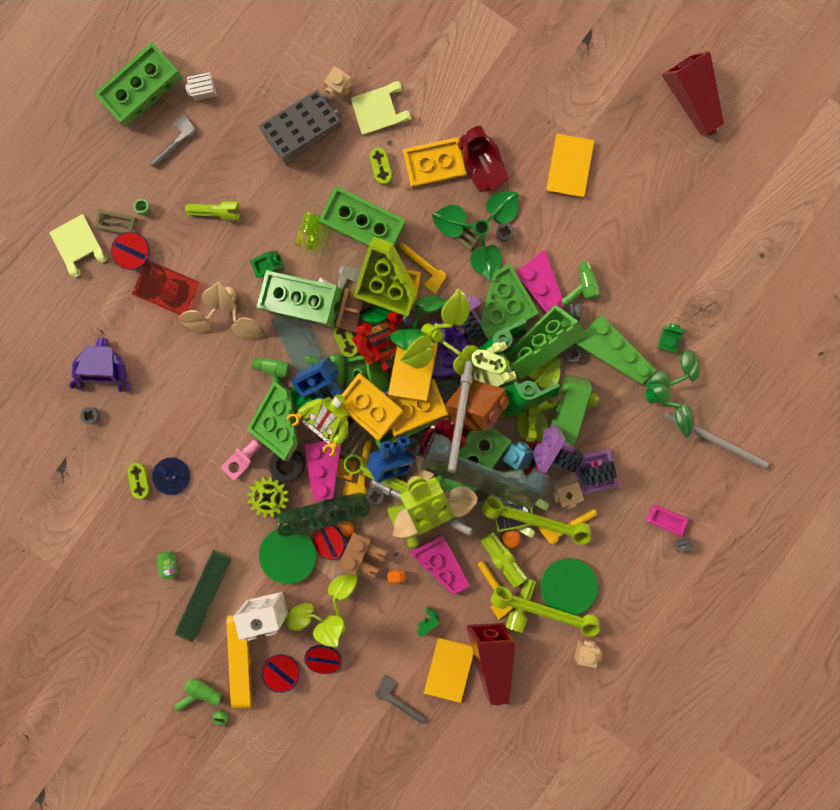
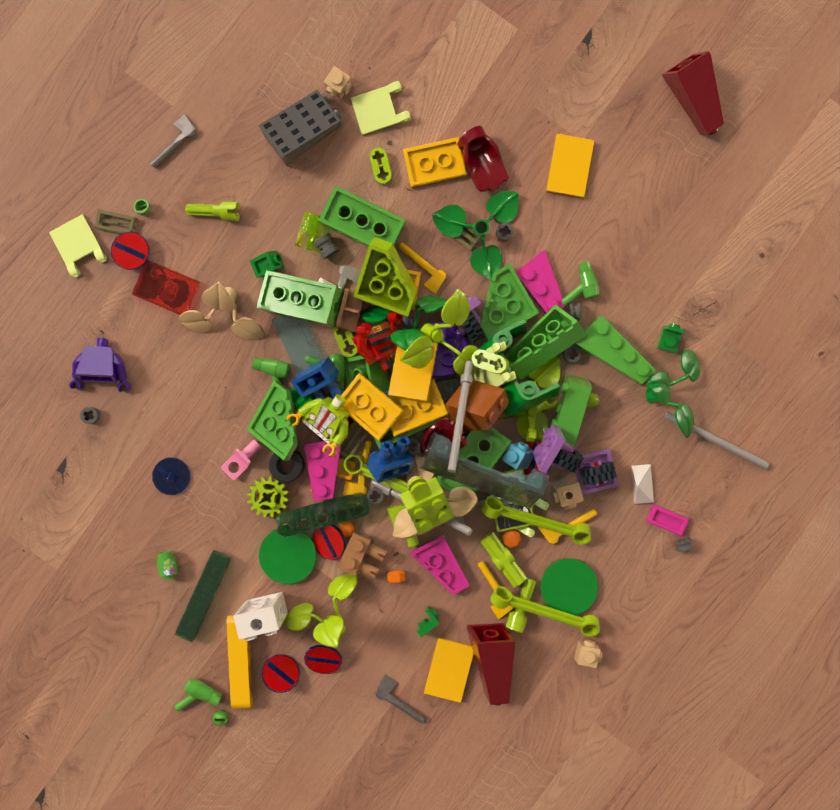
(133, 73): bright green brick -> none
(143, 479): lime beam -> none
(201, 87): white brick -> none
(326, 246): none -> dark grey wheel
(642, 484): none -> white slope

